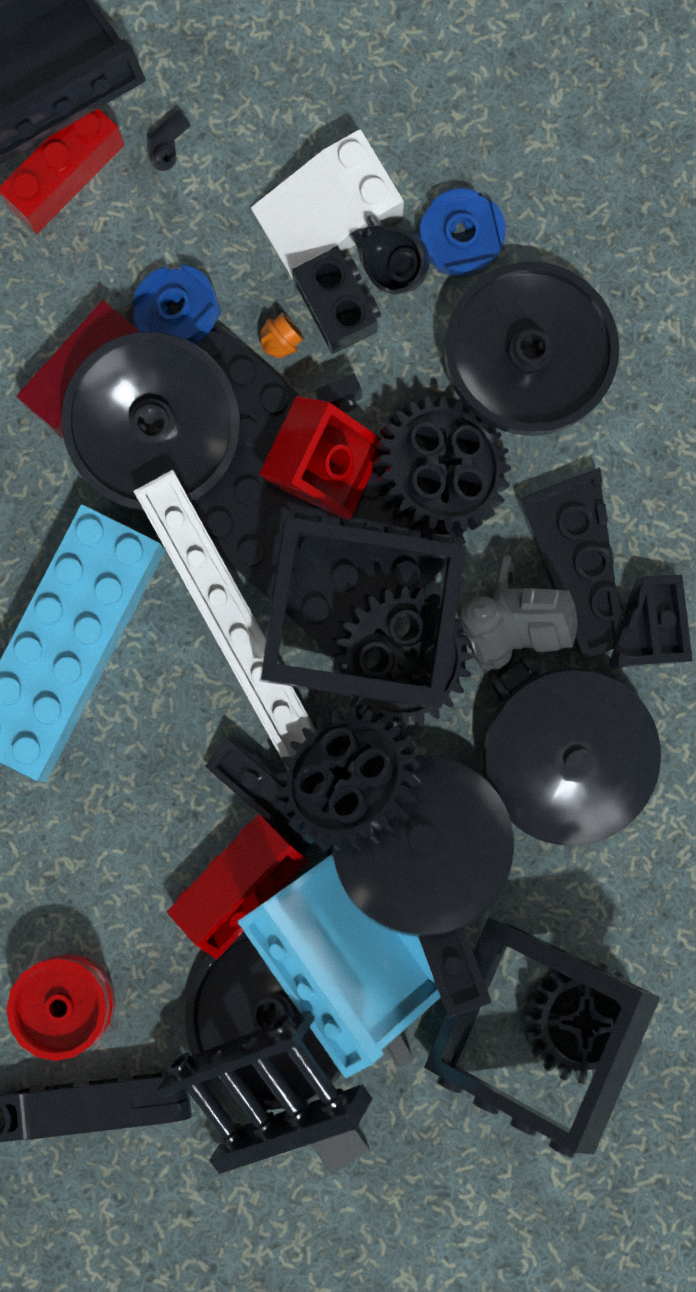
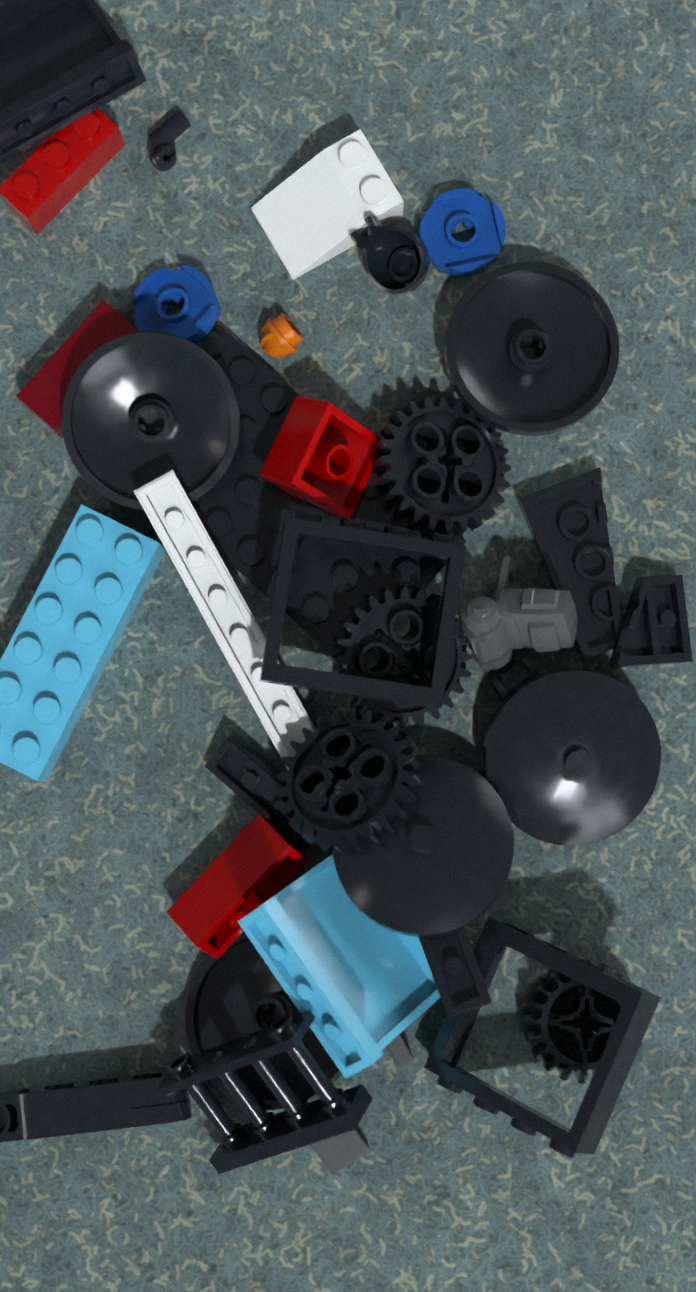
(36, 1015): red wheel -> none
(329, 303): black brick -> none
(341, 393): black plate -> none

